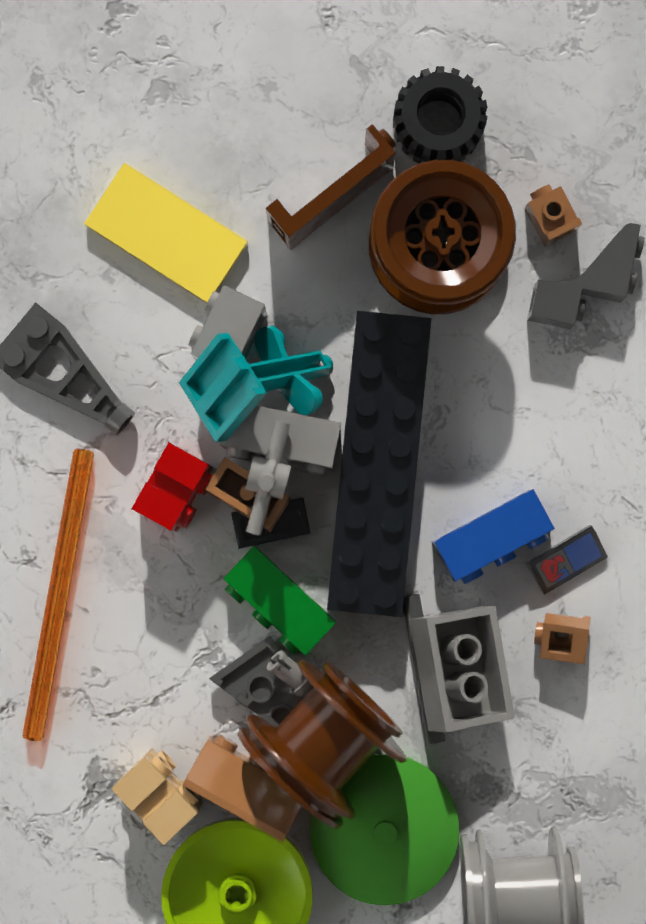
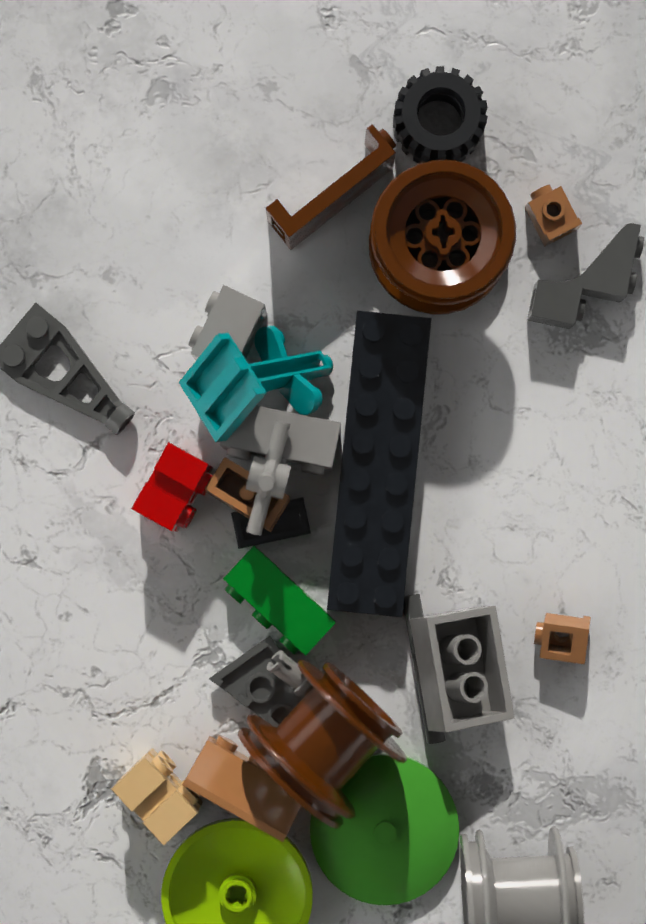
(58, 595): clear orange axle -> none
(166, 233): light yellow tile -> none
(494, 537): blue brick -> none
(567, 559): slope -> none

